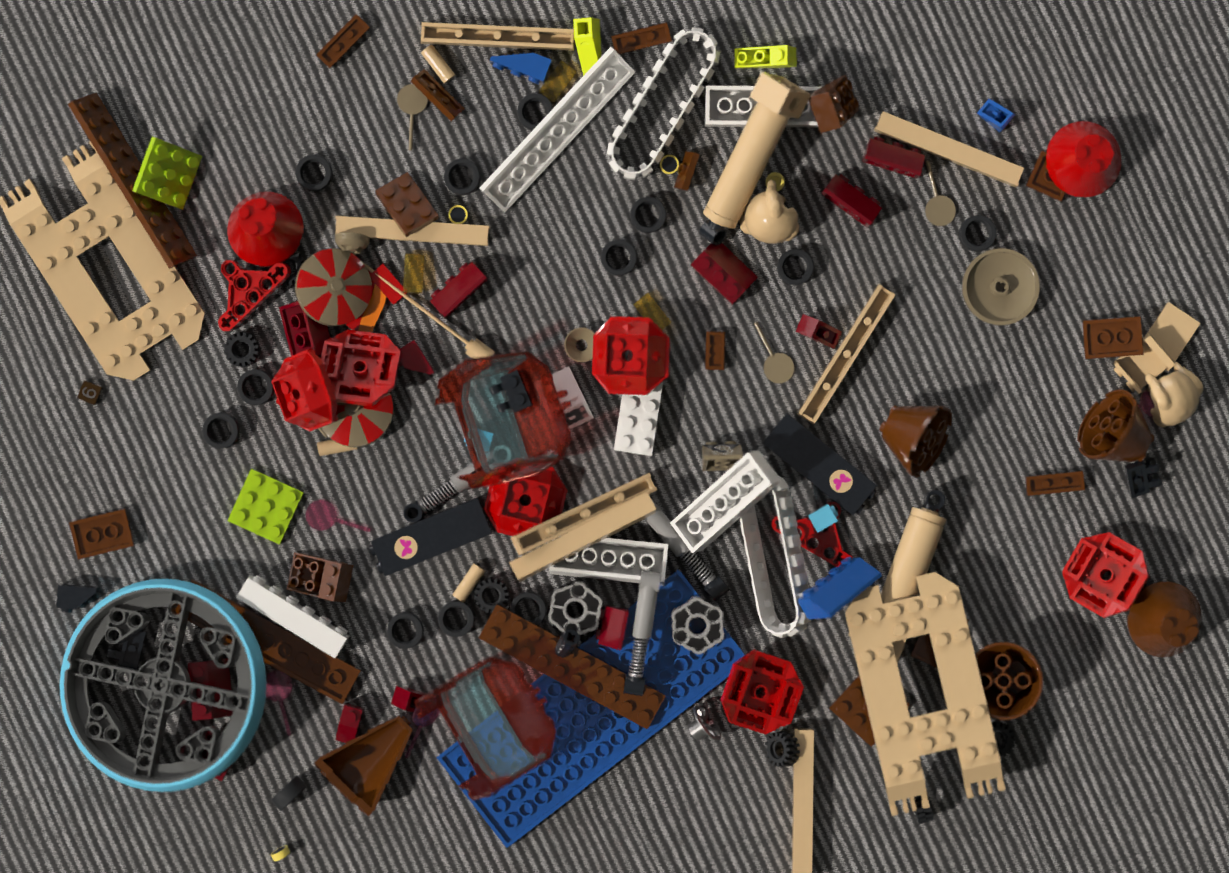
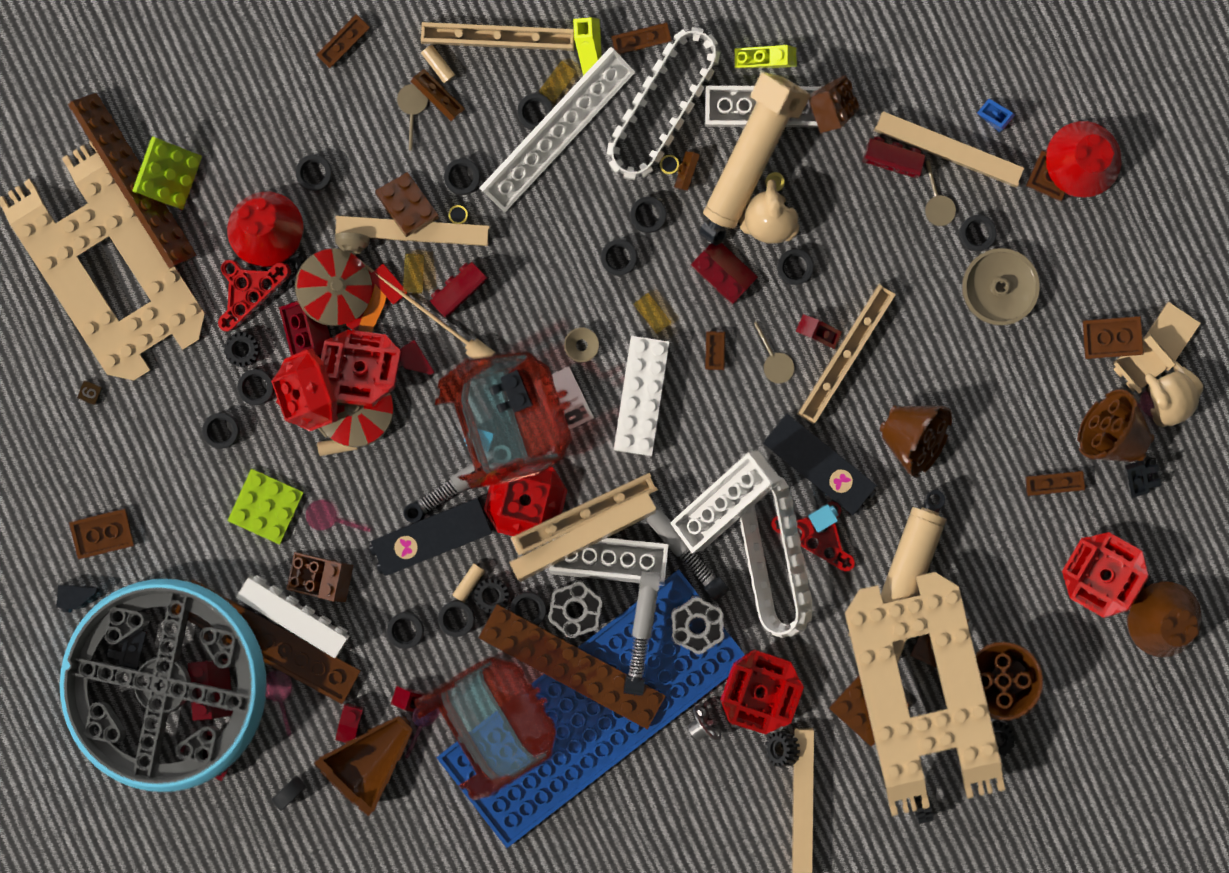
(280, 853): light yellow tile -> none
(527, 64): blue slope -> none
(567, 643): black axle -> none
(613, 627): dark red slope -> none
(649, 361): red piece -> none
(720, 456): dark tan slope -> none
(838, 588): blue slope -> none
(852, 200): dark red slope -> none

